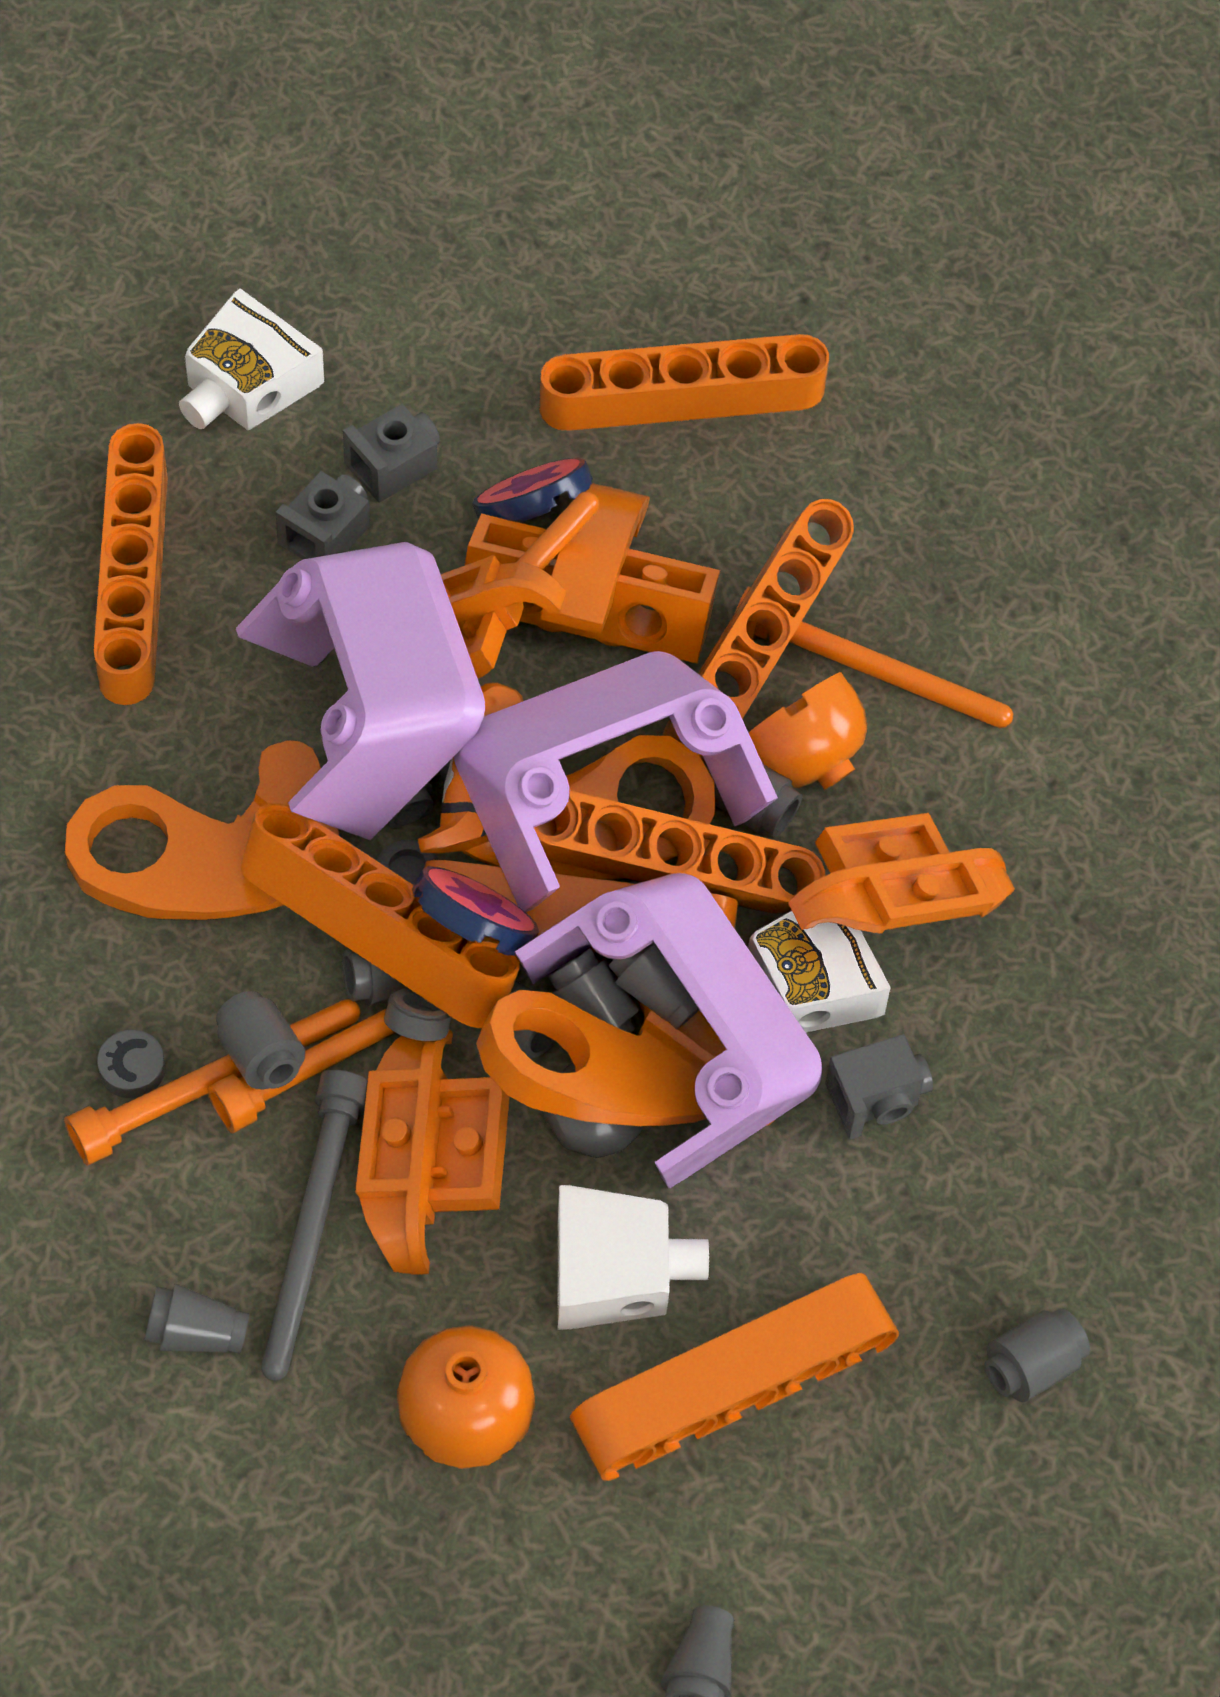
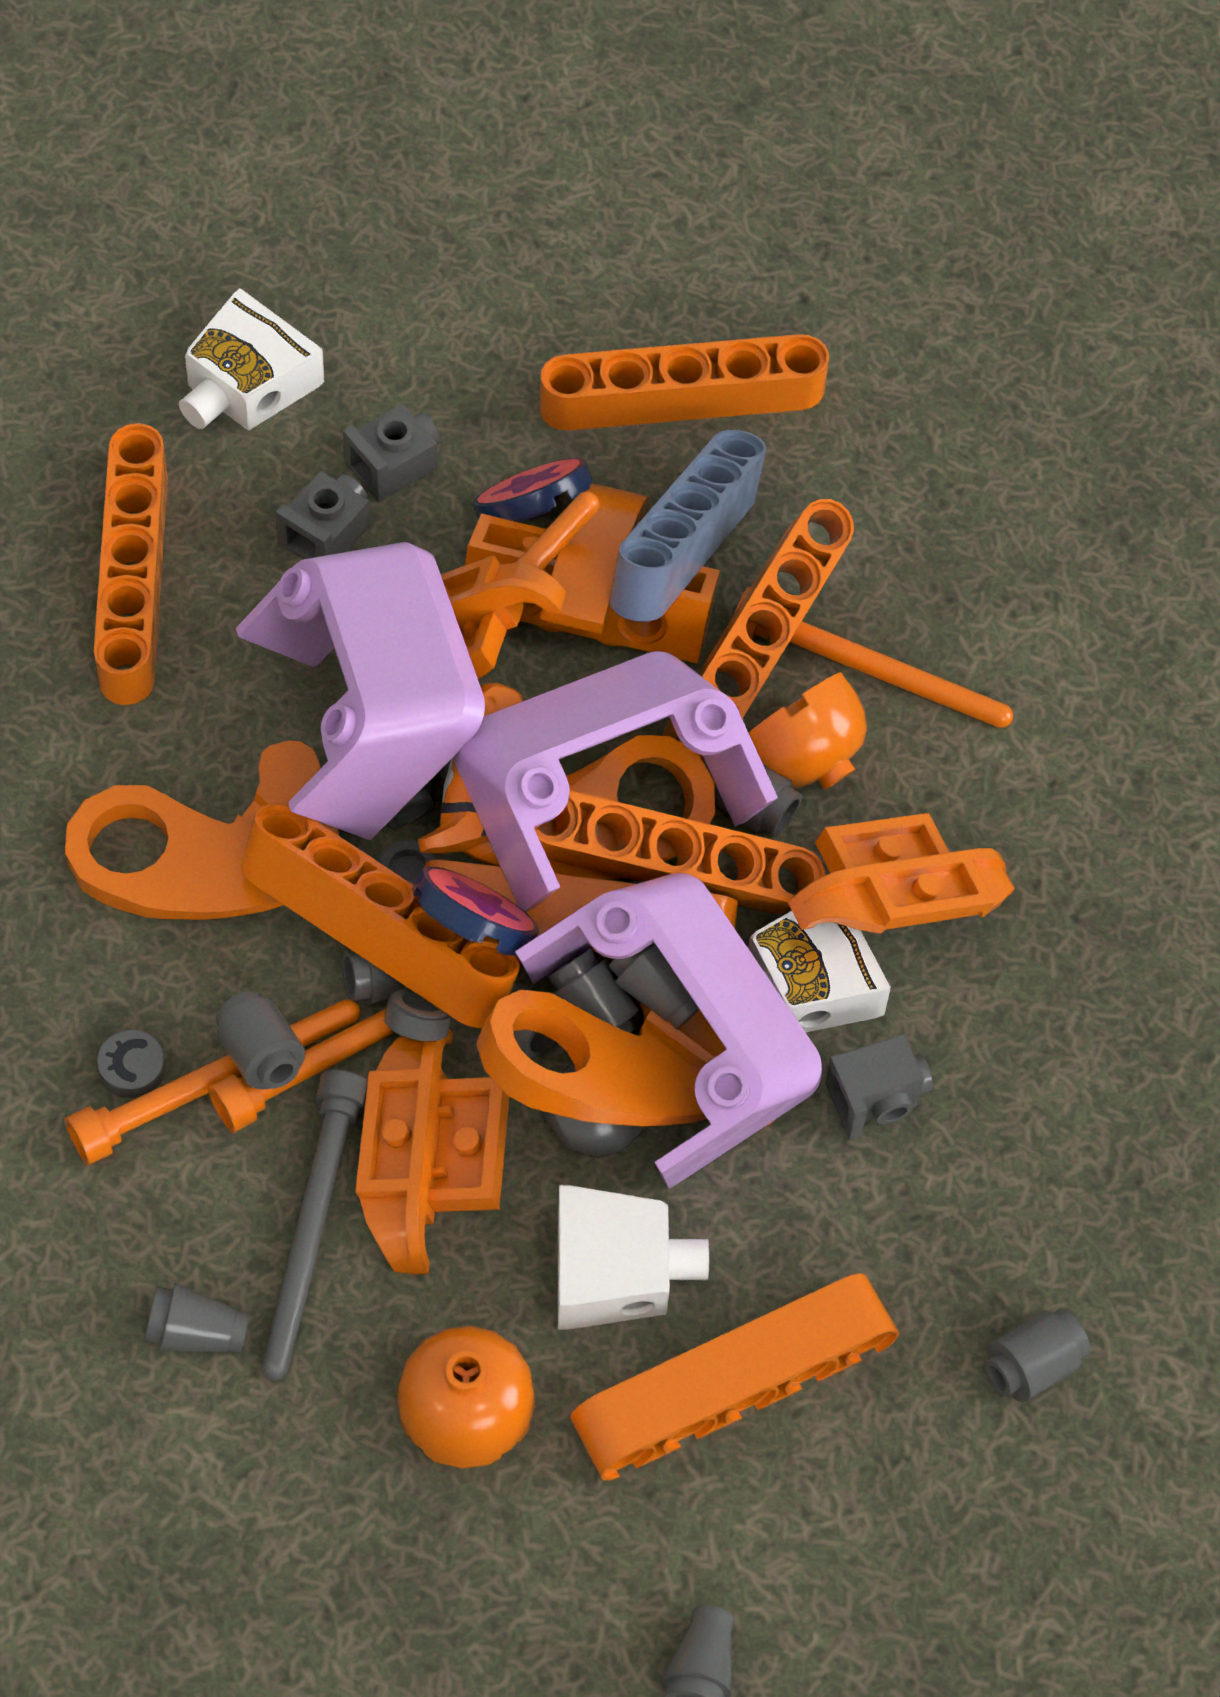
(687, 525): none -> sand blue beam

